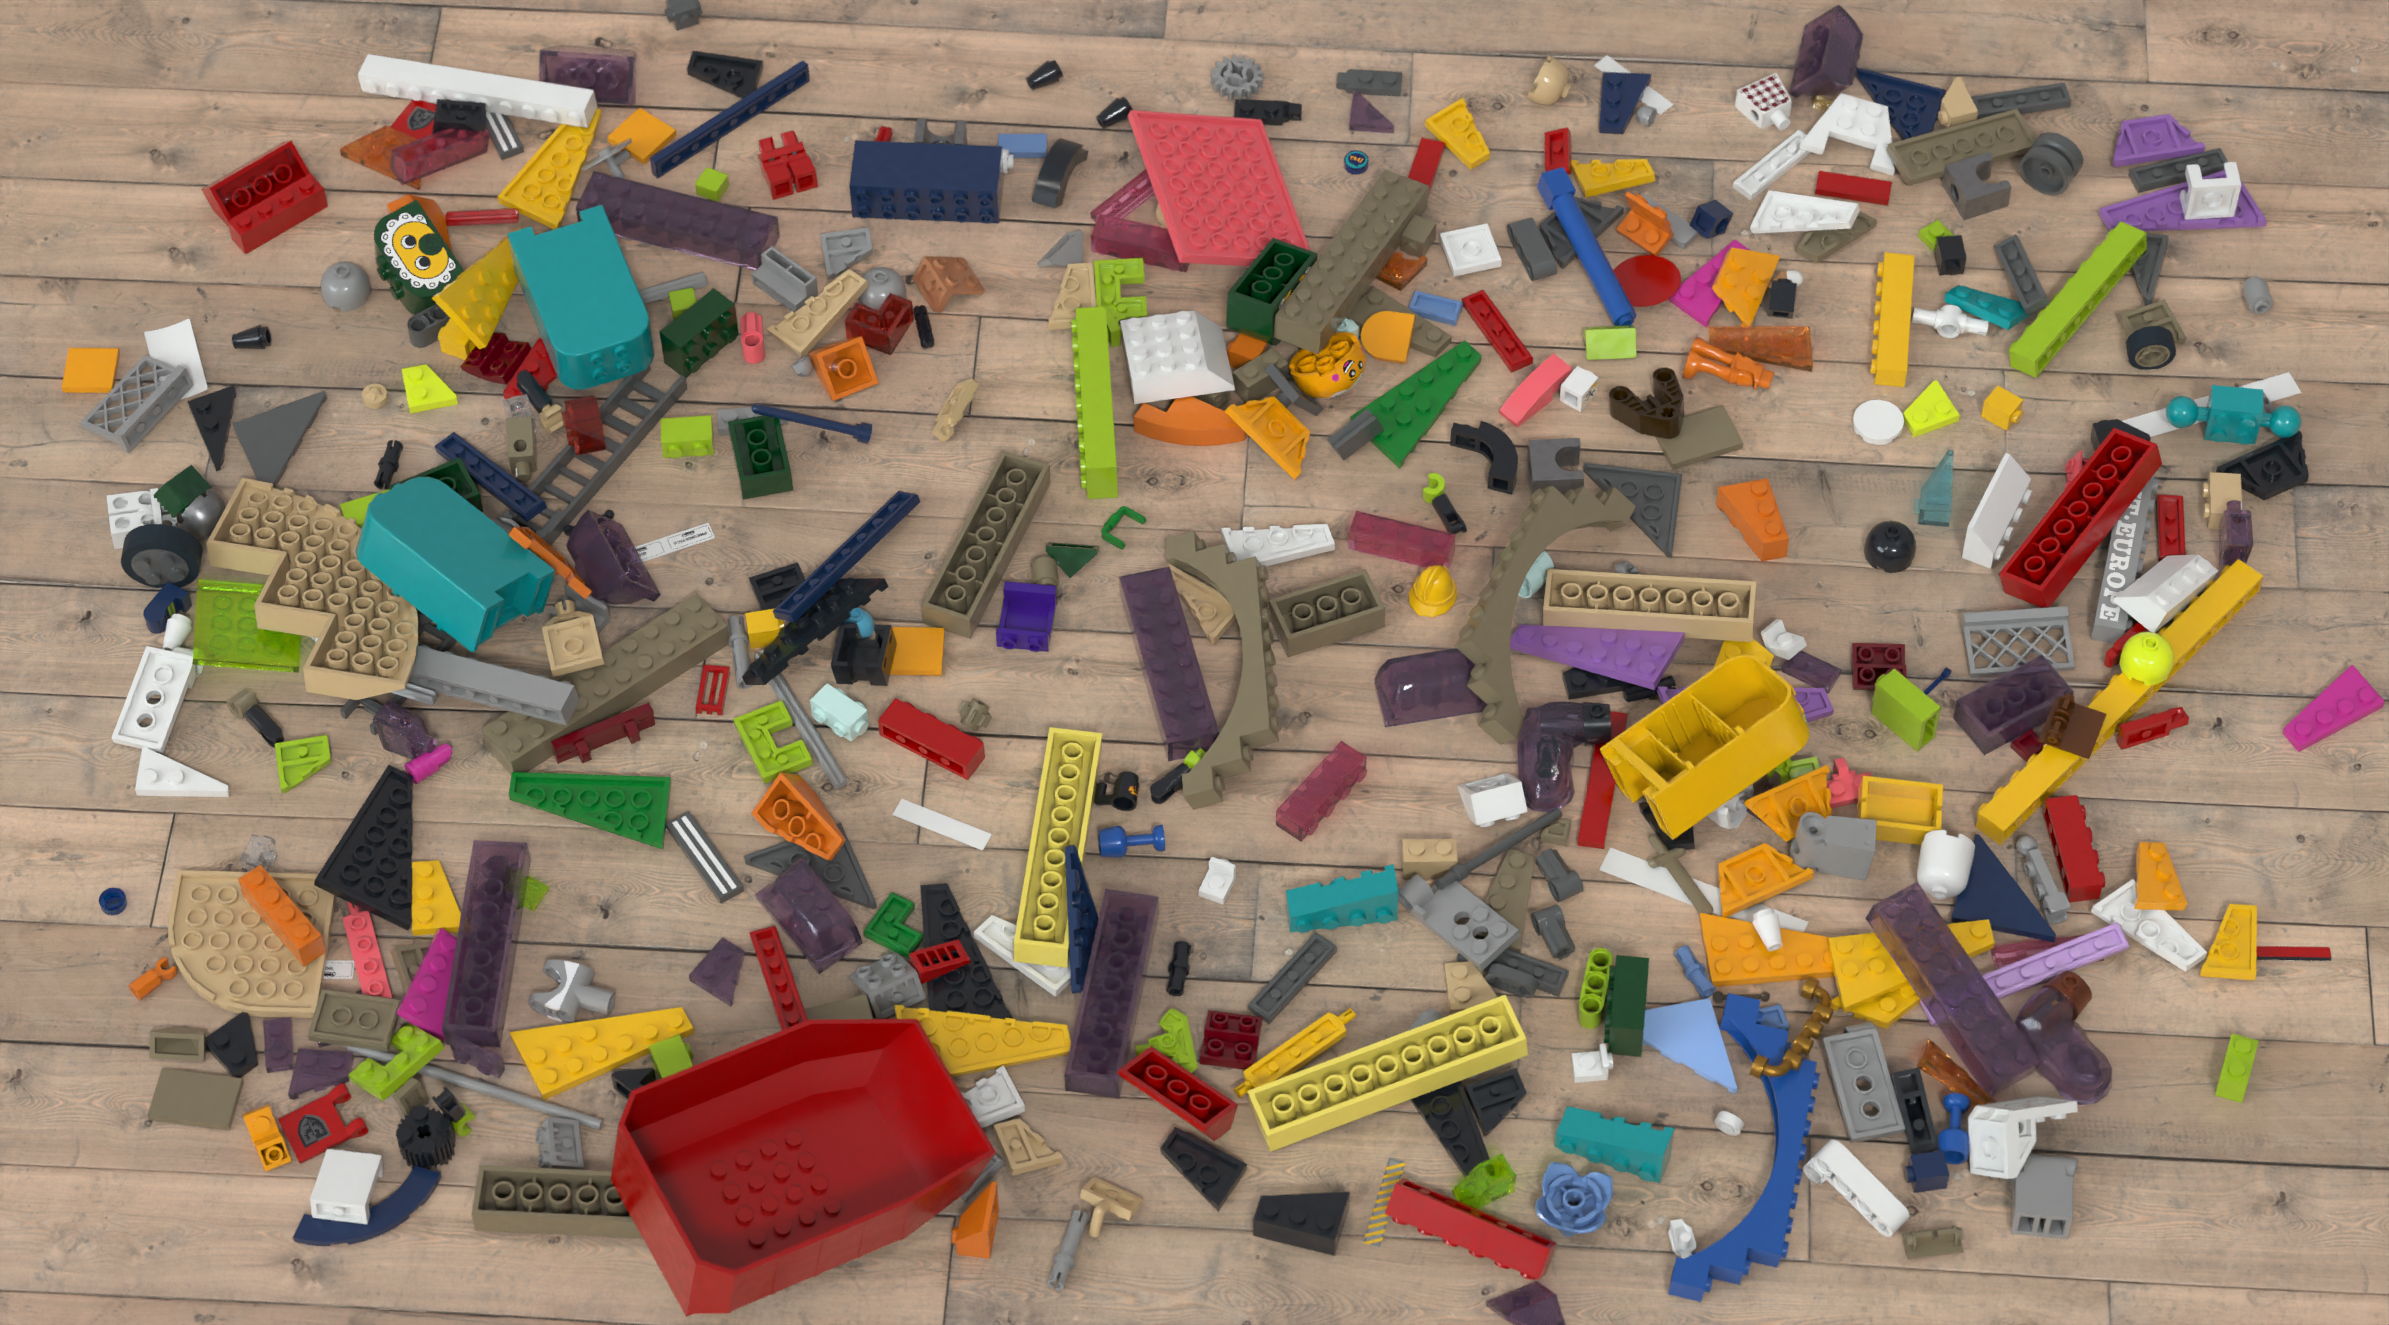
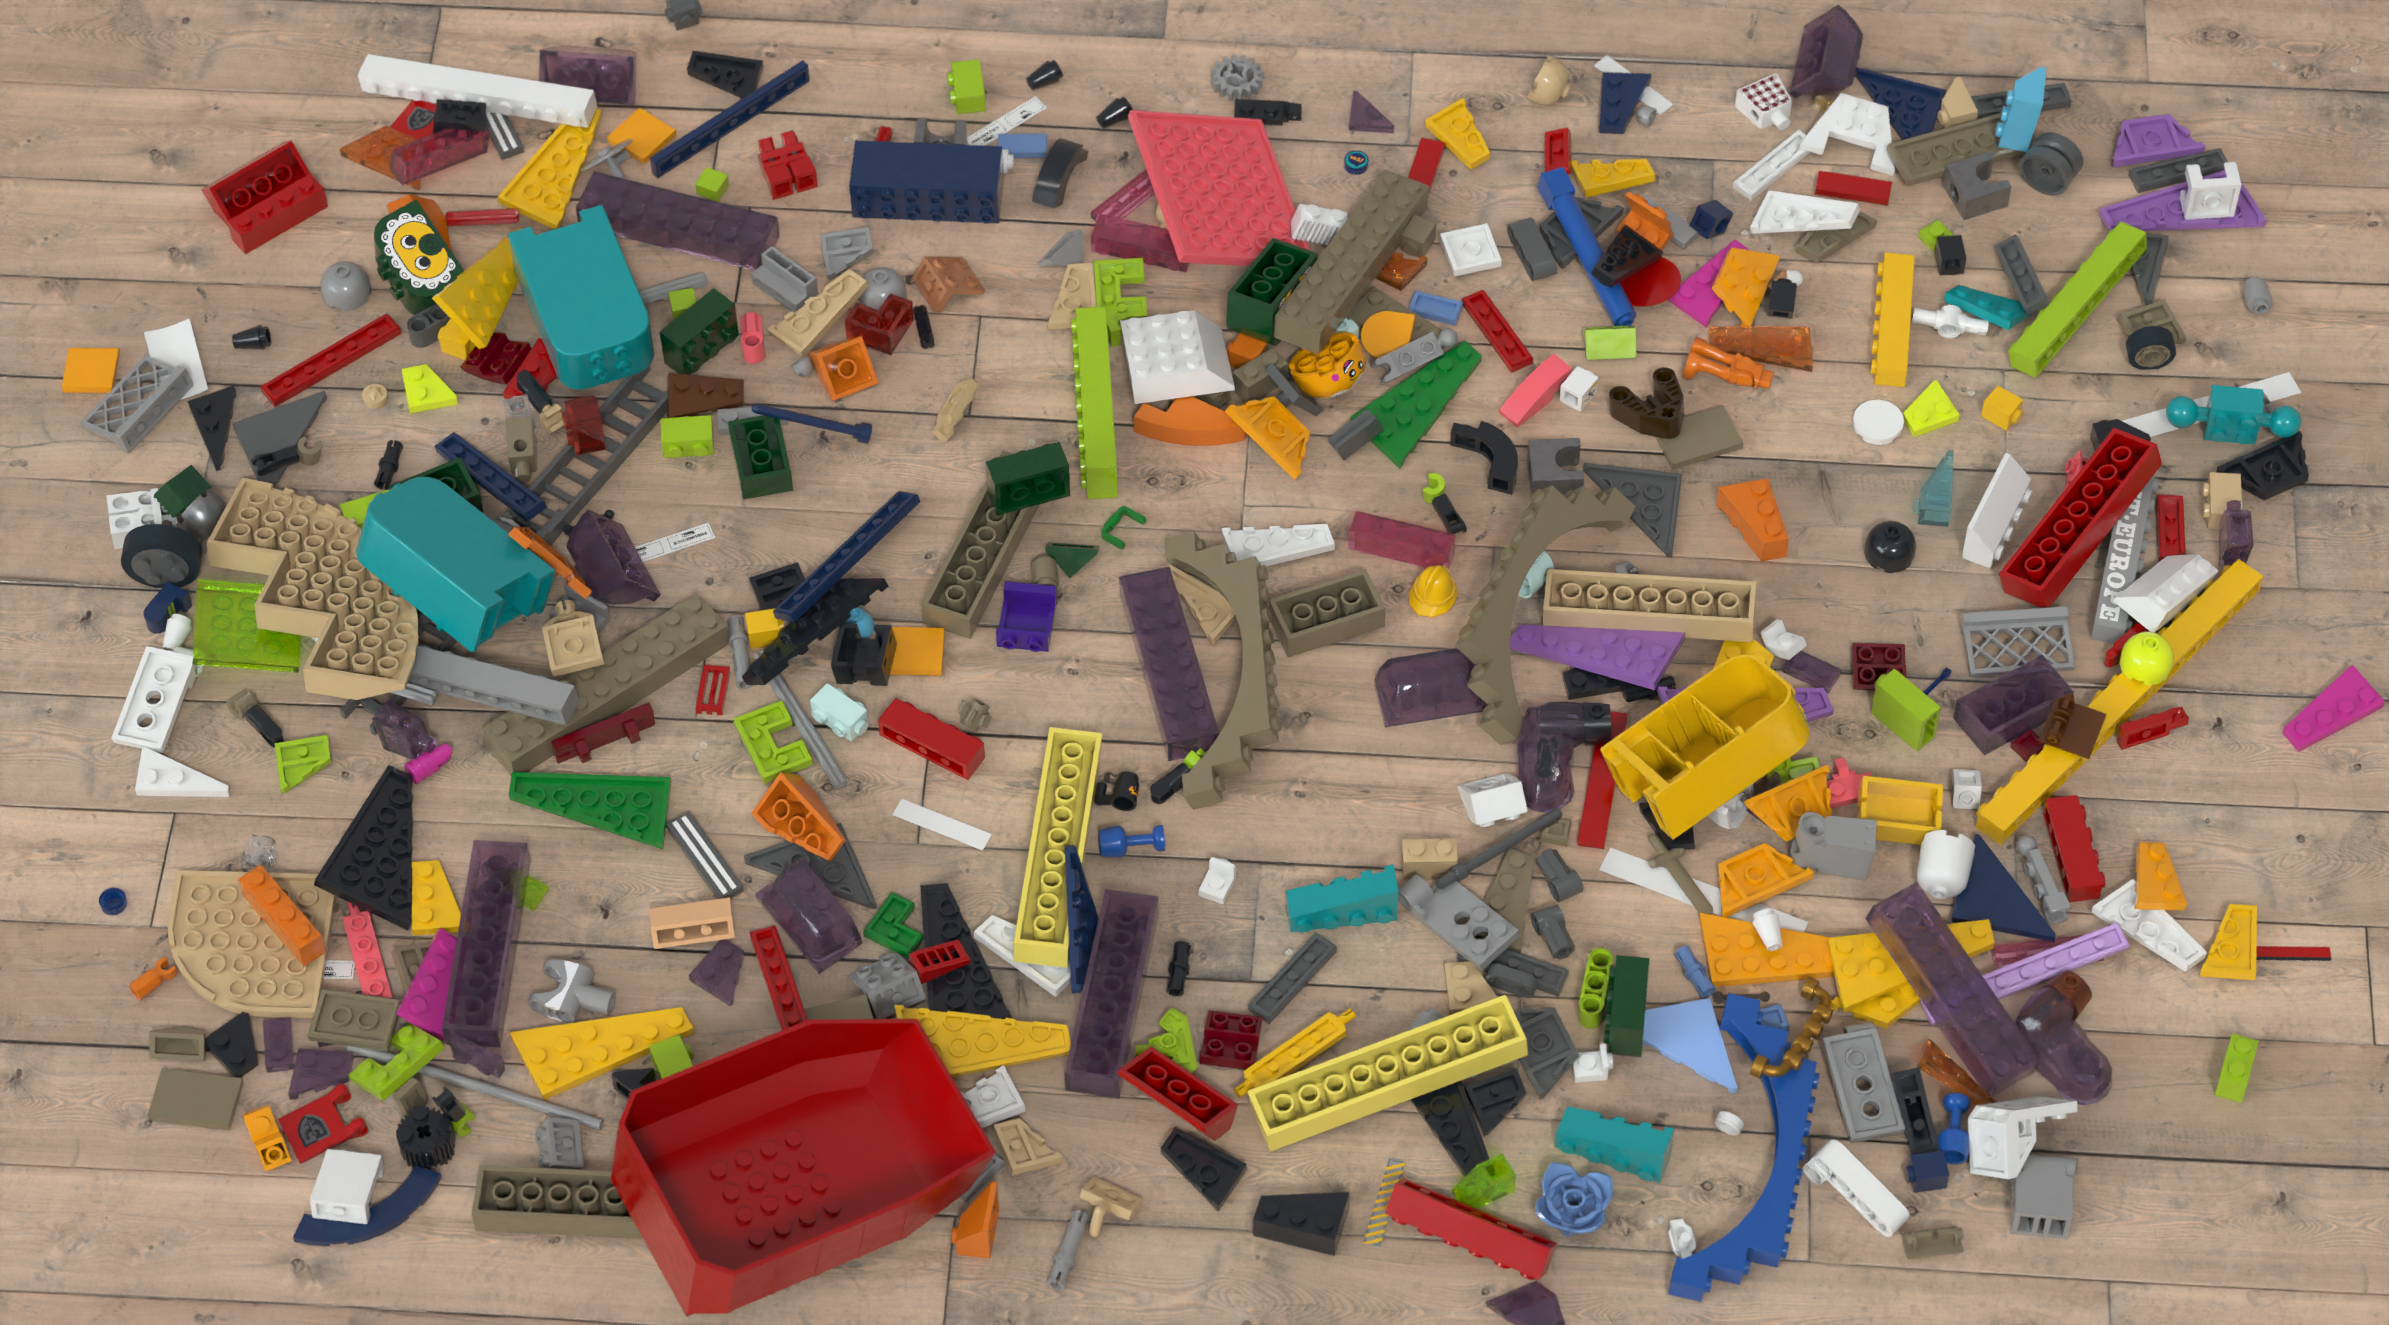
(287, 457): none -> black piece
(330, 360): none -> red tile
(691, 923): none -> light nougat brick
(698, 394): none -> reddish brown wing
(967, 85): none -> lime brick
(1006, 122): none -> white sticker
(1028, 478): none -> dark green brick
(1316, 223): none -> white brick
(1321, 791): clear pink brick -> none
(1370, 82): dark grey hinge -> none
(1415, 354): none -> light grey plate
(1548, 1048): none -> dark grey wing
(1625, 257): none -> black wing
(1966, 789): none -> white bracket
(2022, 111): none -> medium azure slope

